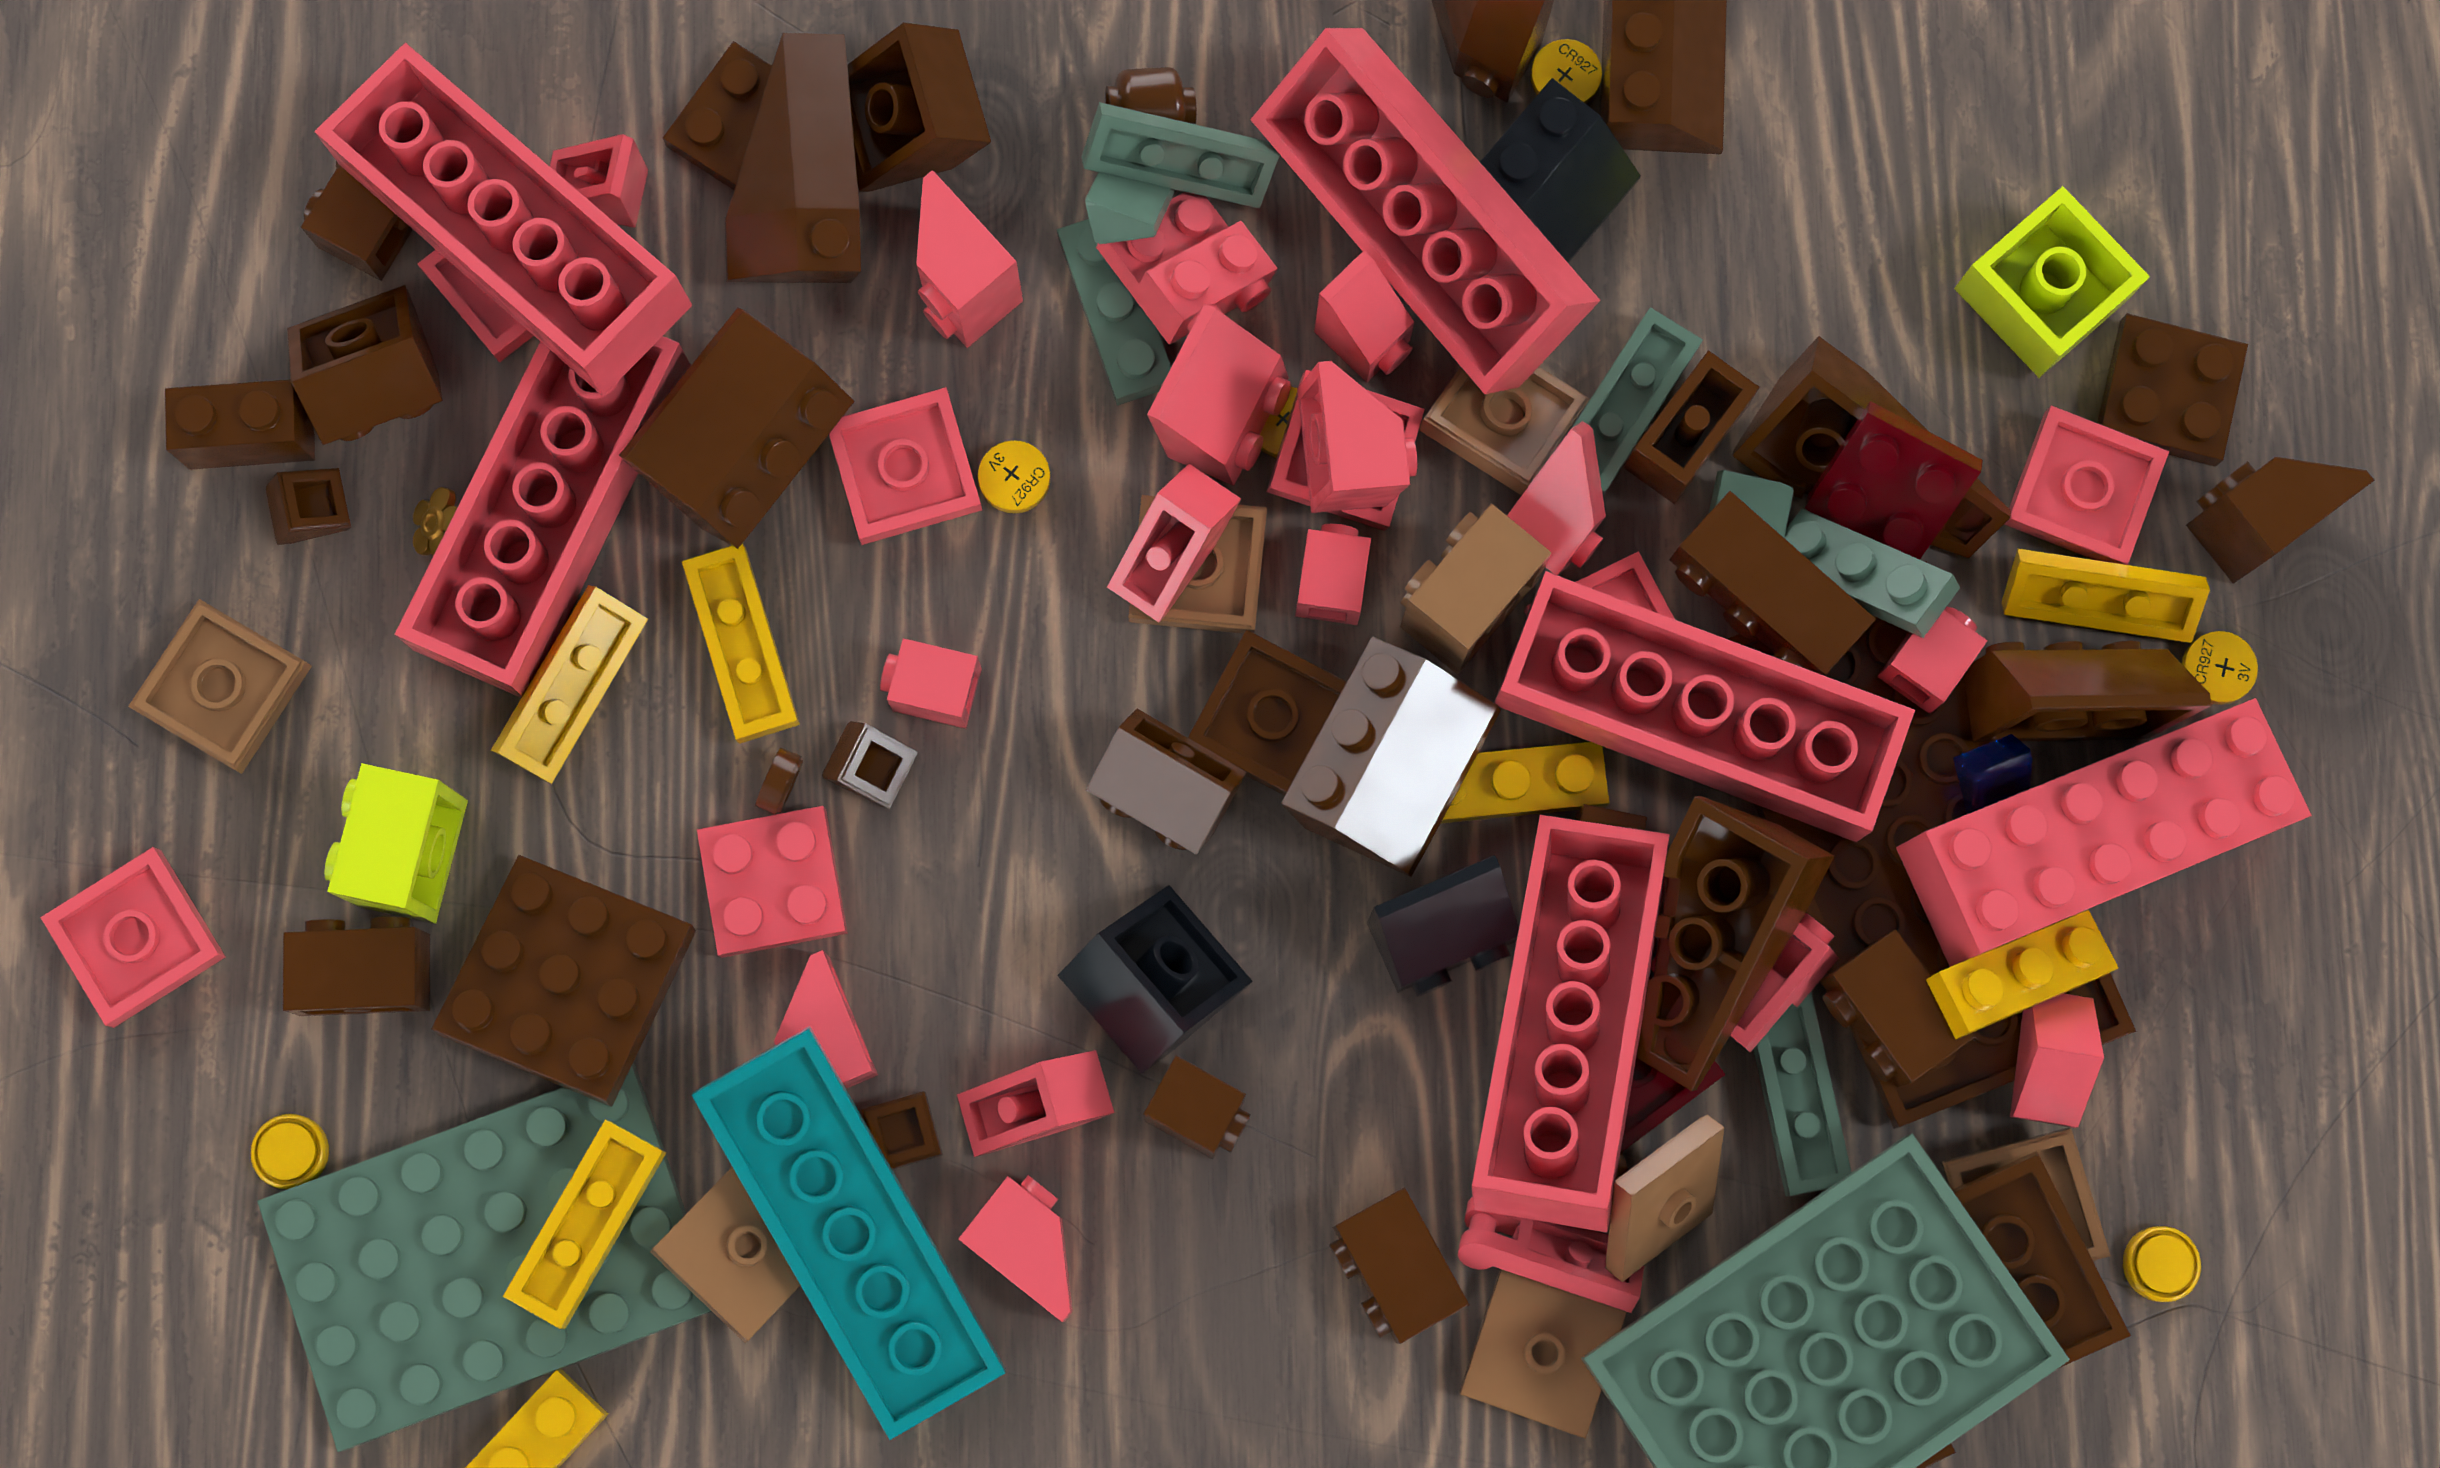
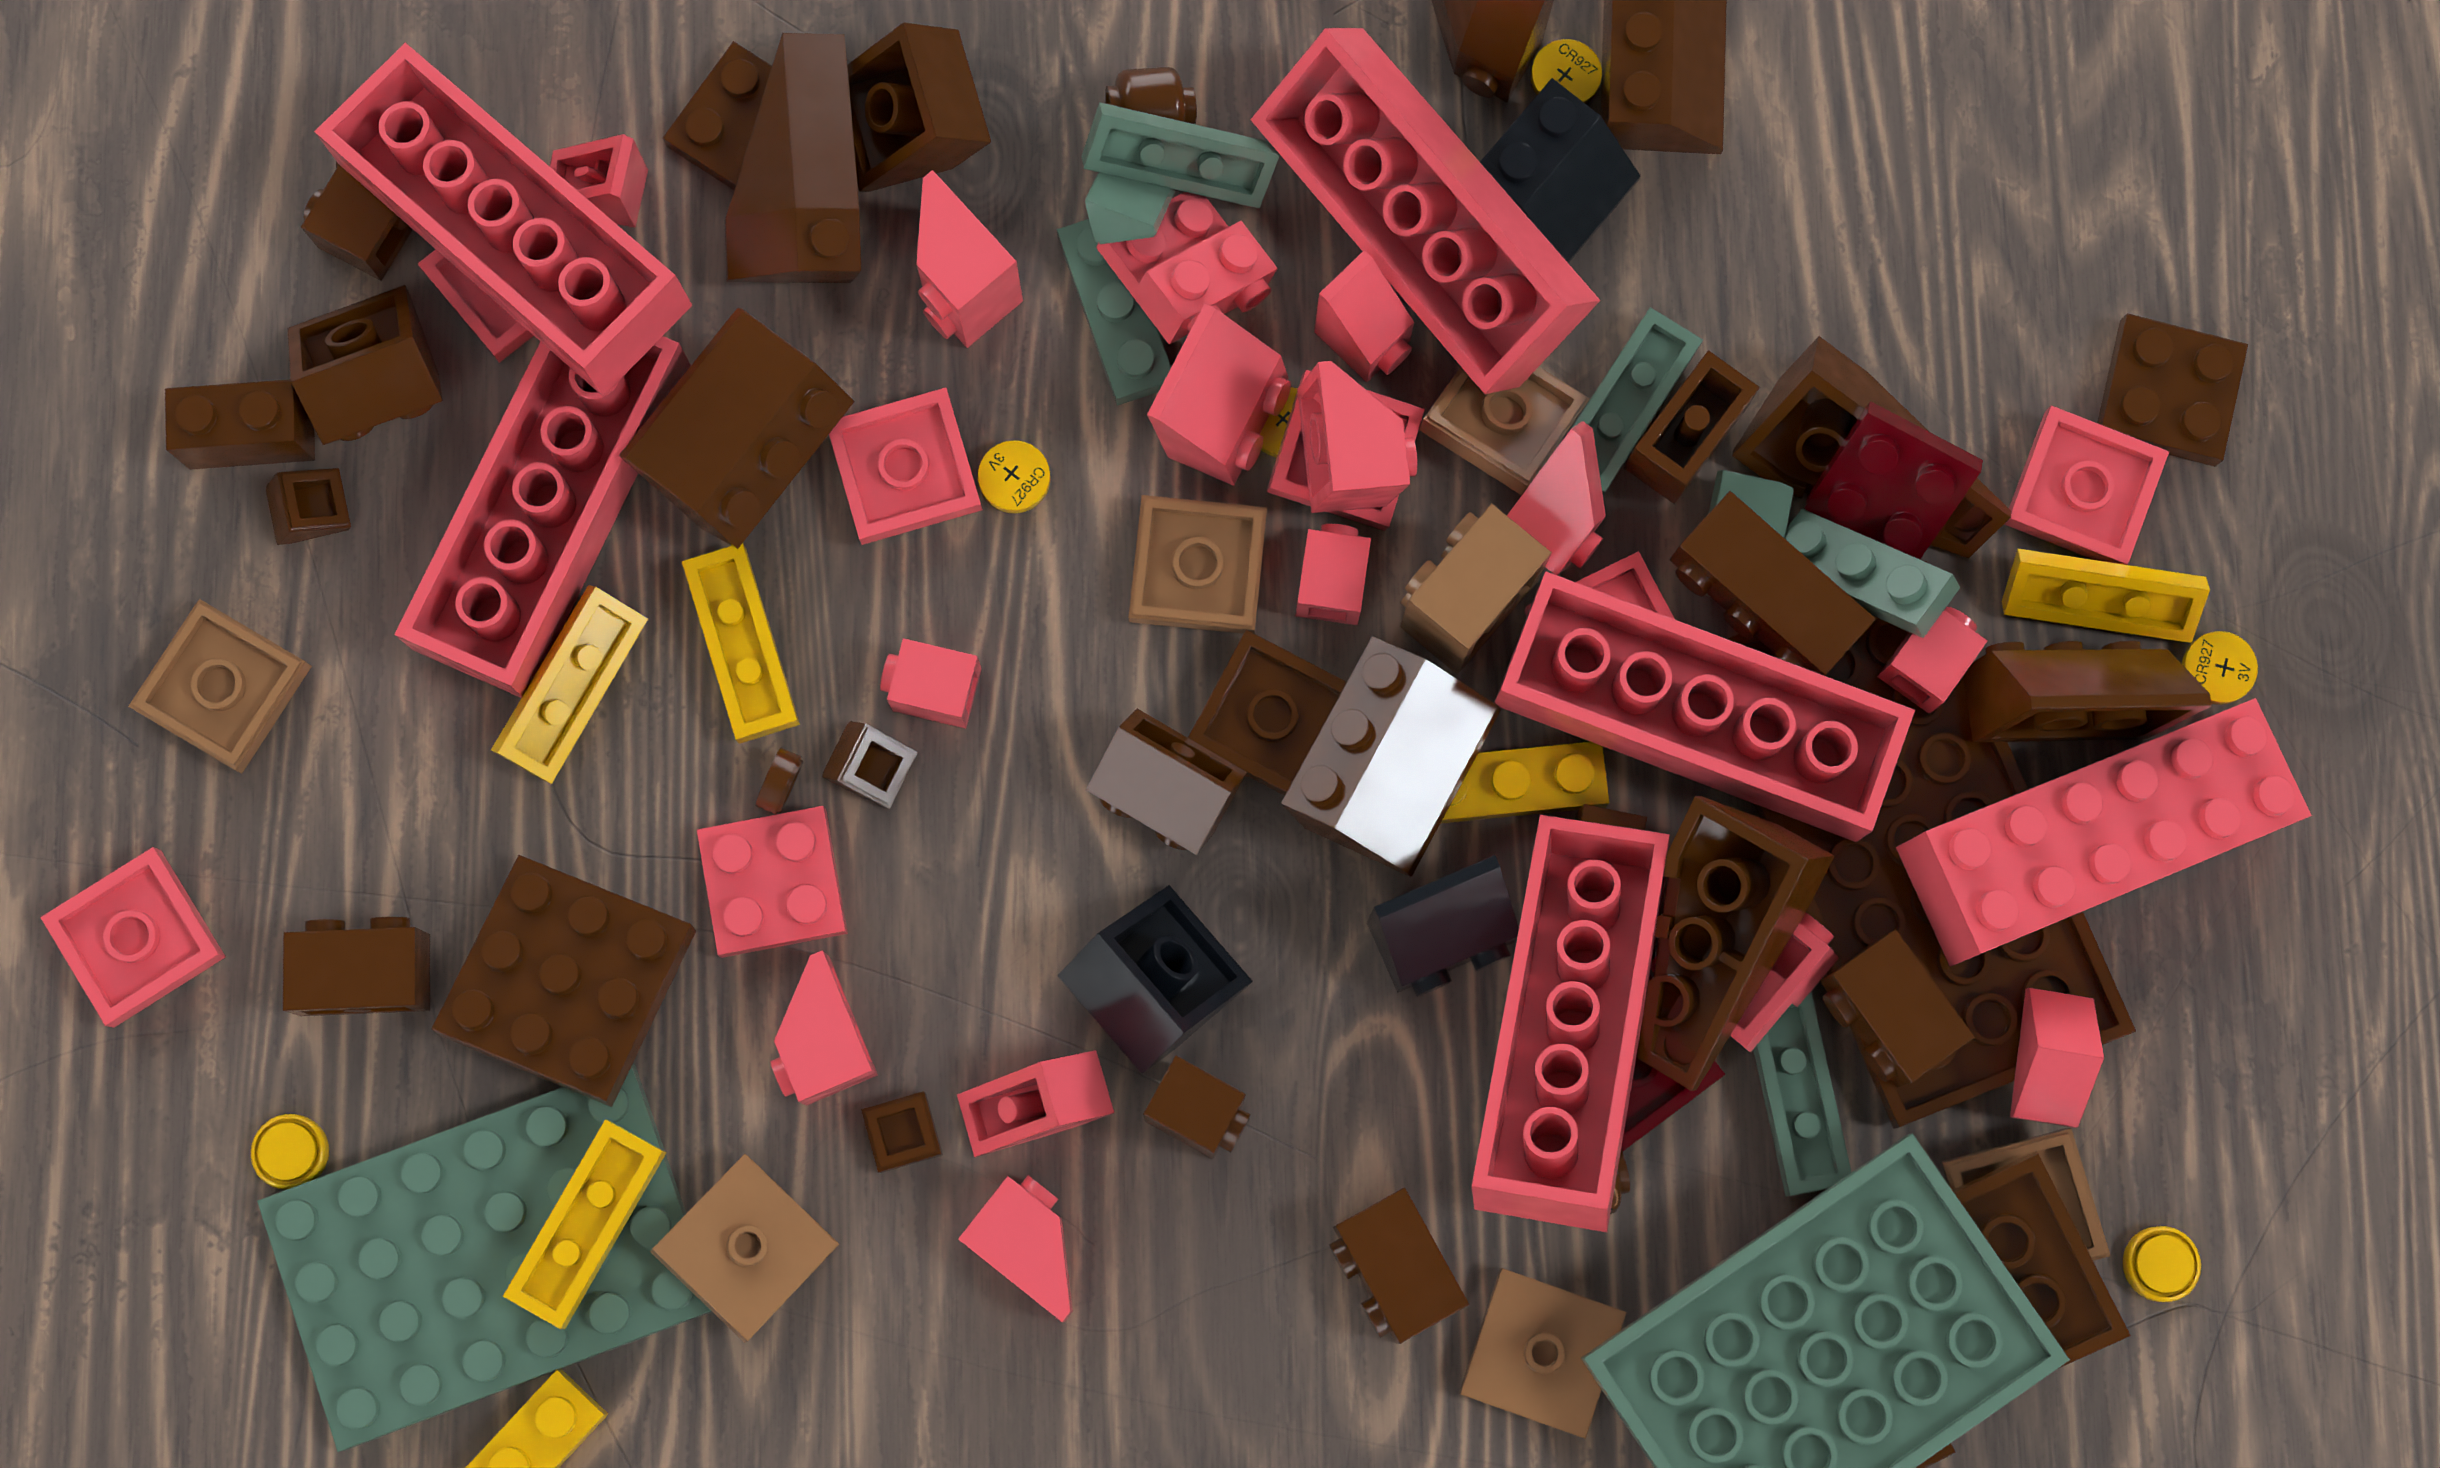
(395, 843): neon yellow brick -> none
(434, 520): pearl gold plant -> none
(849, 1232): teal plate -> none
(1173, 541): coral slope -> none
(1547, 1253): coral plate -> none
(1663, 1197): medium nougat plate -> none
(1993, 772): clear blue slope -> none
(2021, 974): yellow plate -> none
(2051, 281): neon yellow brick -> none
(2267, 509): reddish brown slope -> none

